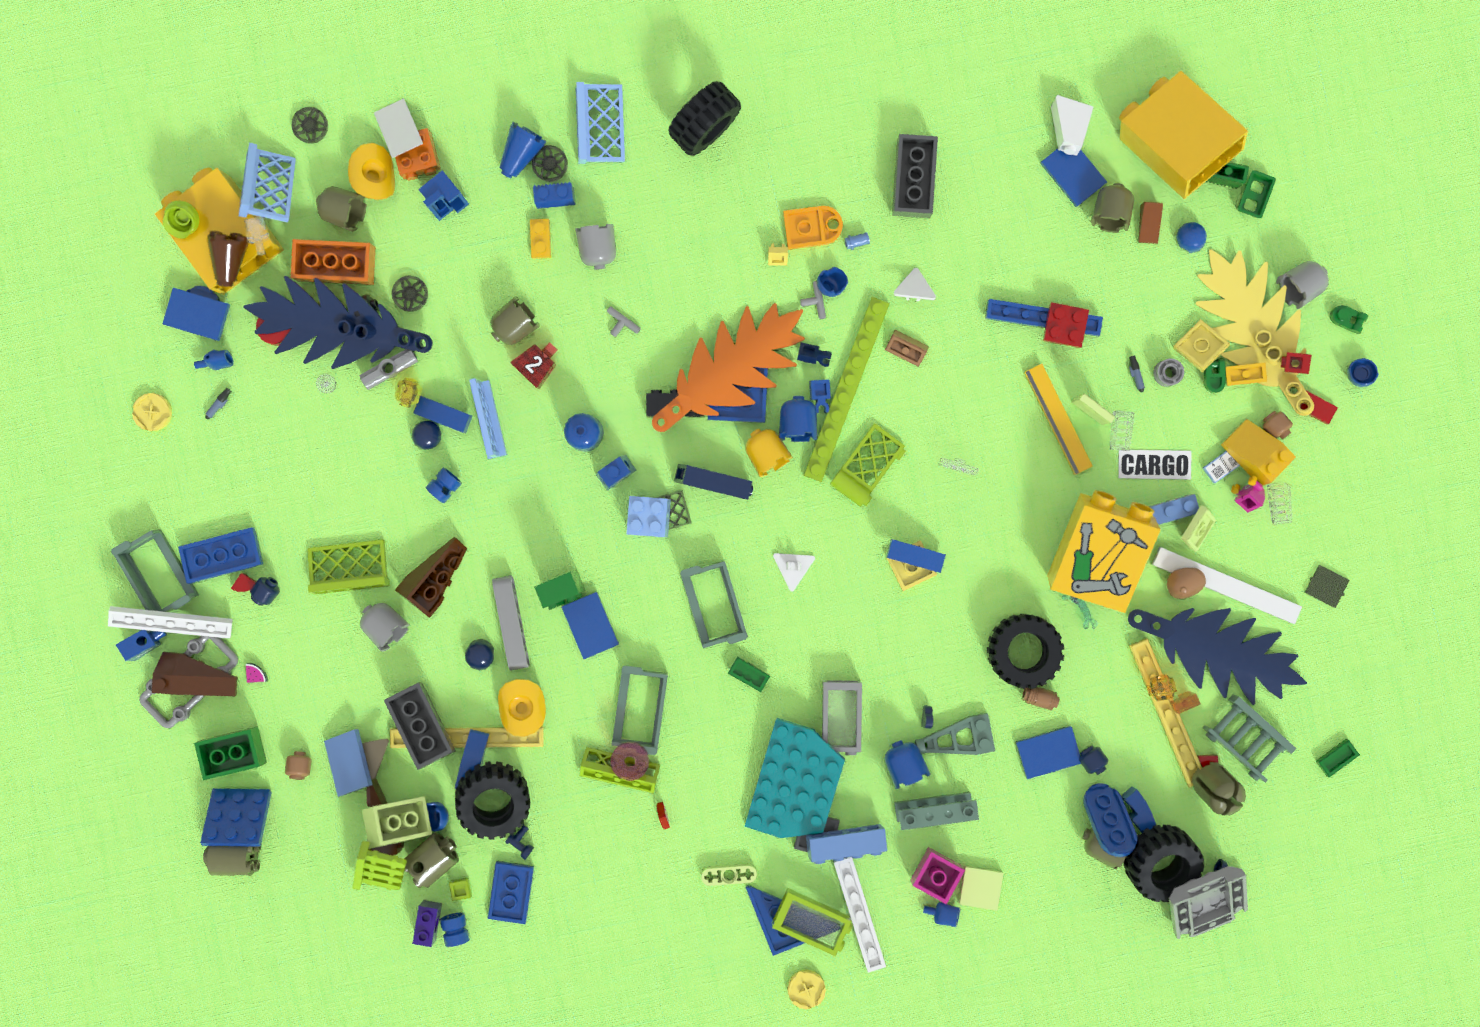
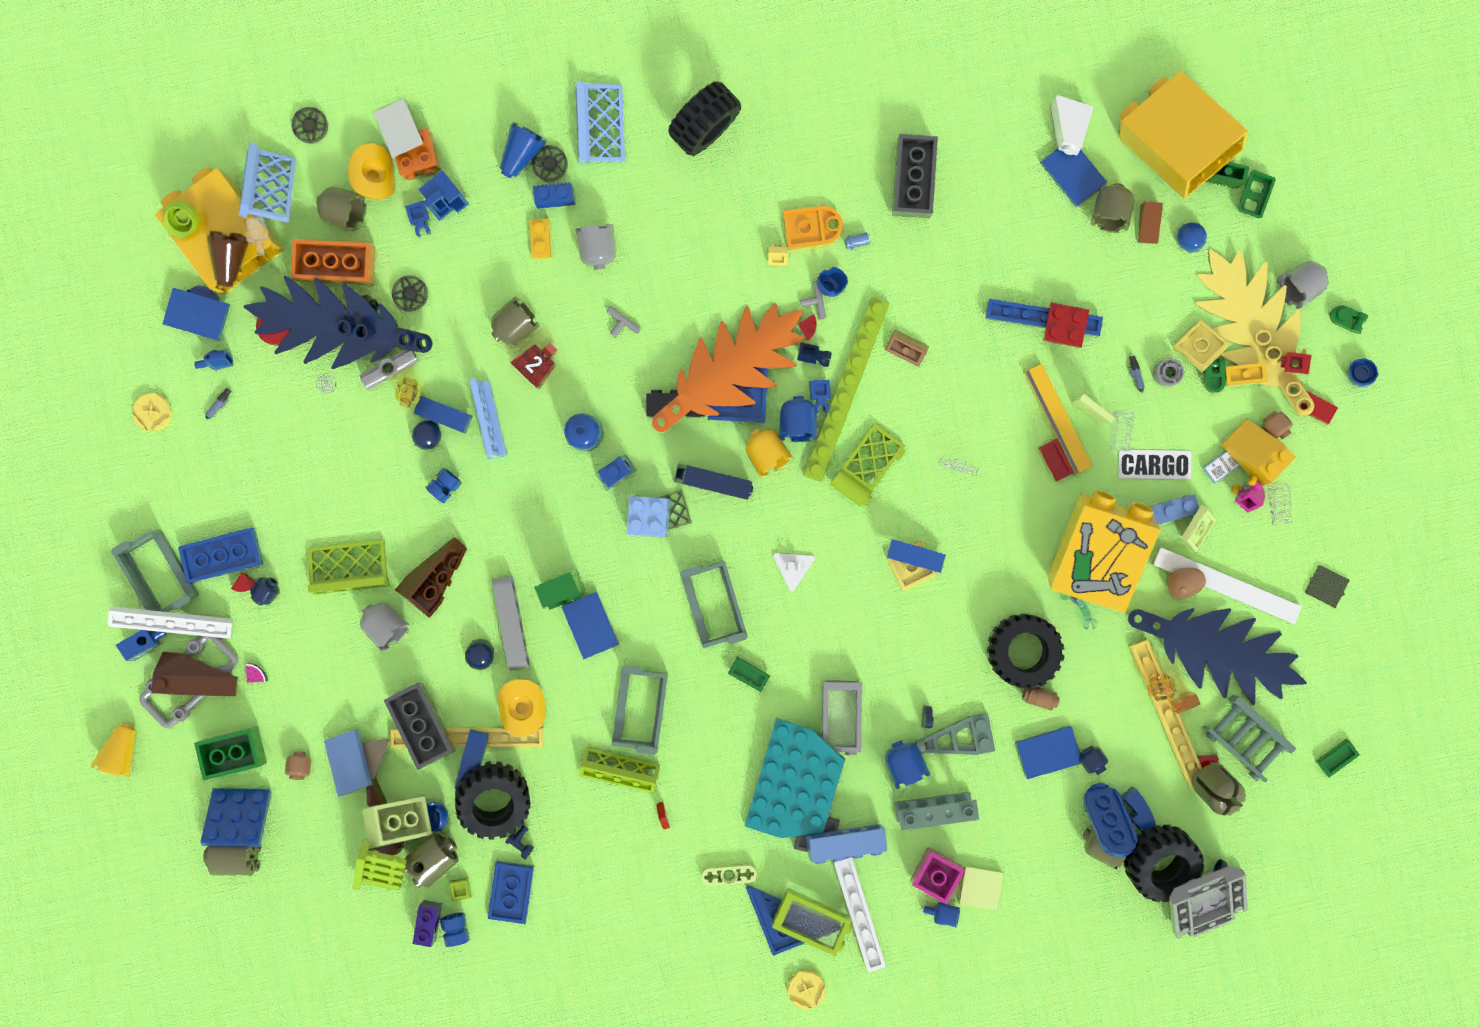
(117, 752): none -> yellow cone
(418, 216): none -> blue plate
(633, 750): clear pink tile -> none
(808, 327): none -> red tile
(915, 287): white piece -> none
(1056, 460): none -> red tile

